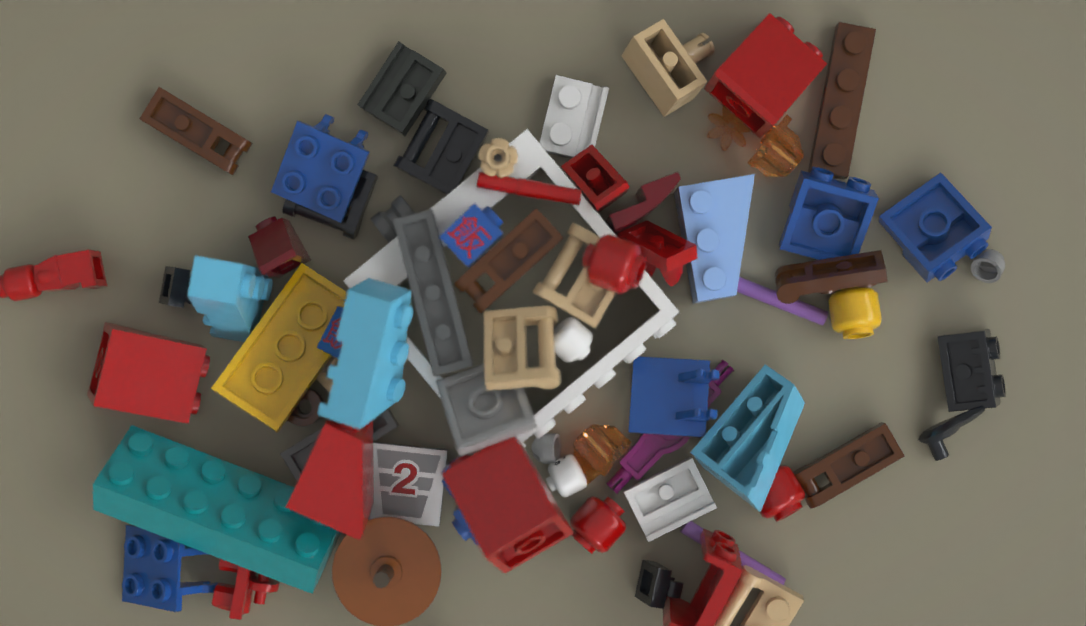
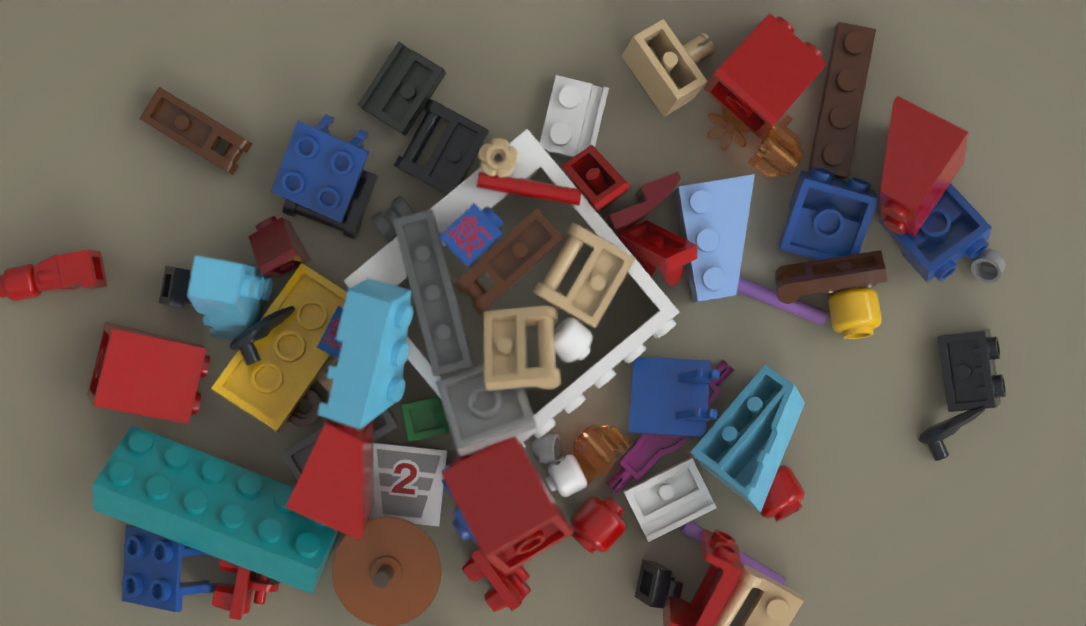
(260, 330): none -> black bar
(424, 418): none -> green plate
(507, 588): none -> red hips
(614, 264): red head -> none
(849, 464): reddish brown plate -> none
(918, 165): none -> red slope

